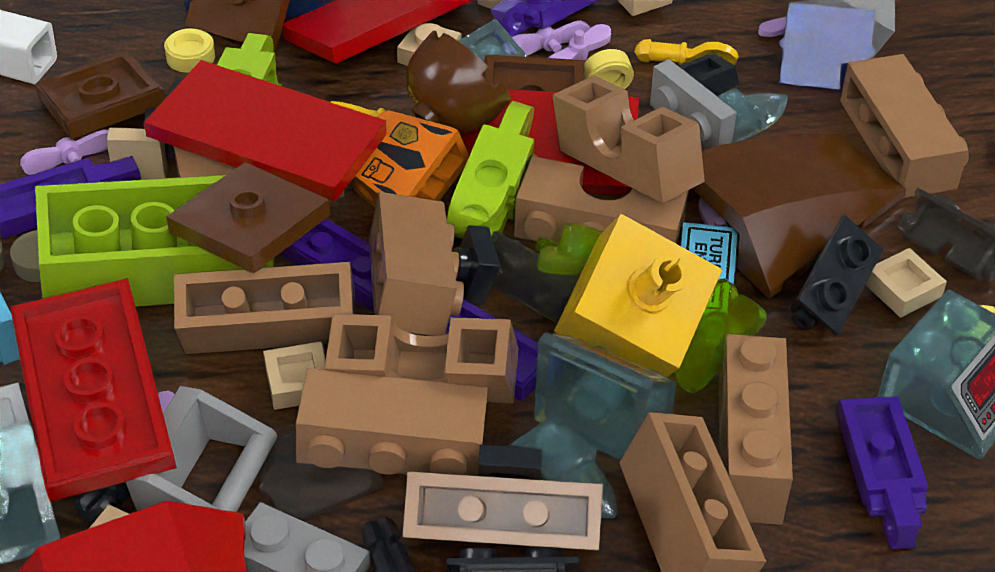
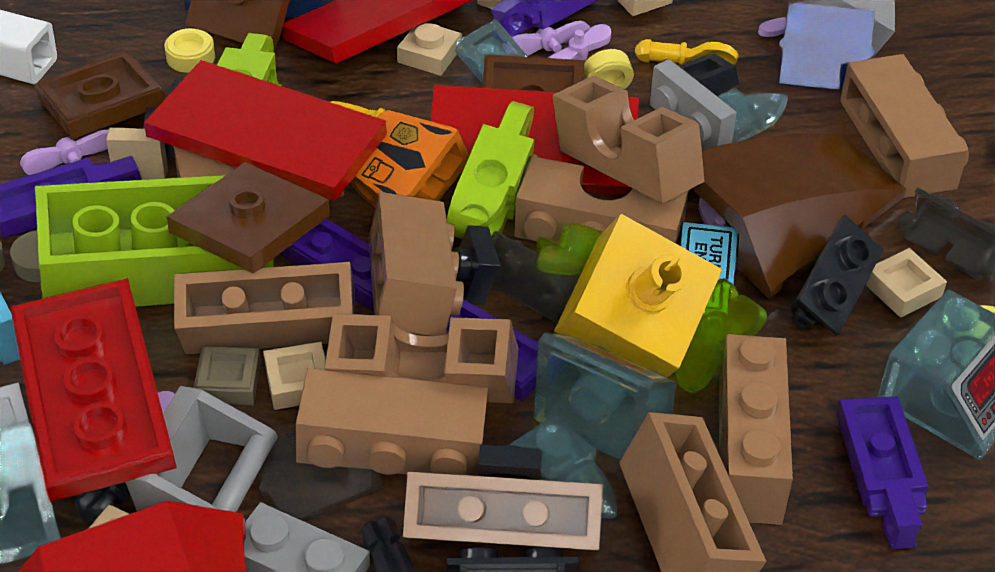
(229, 373): none -> dark tan tile
(451, 85): reddish brown cylinder -> none

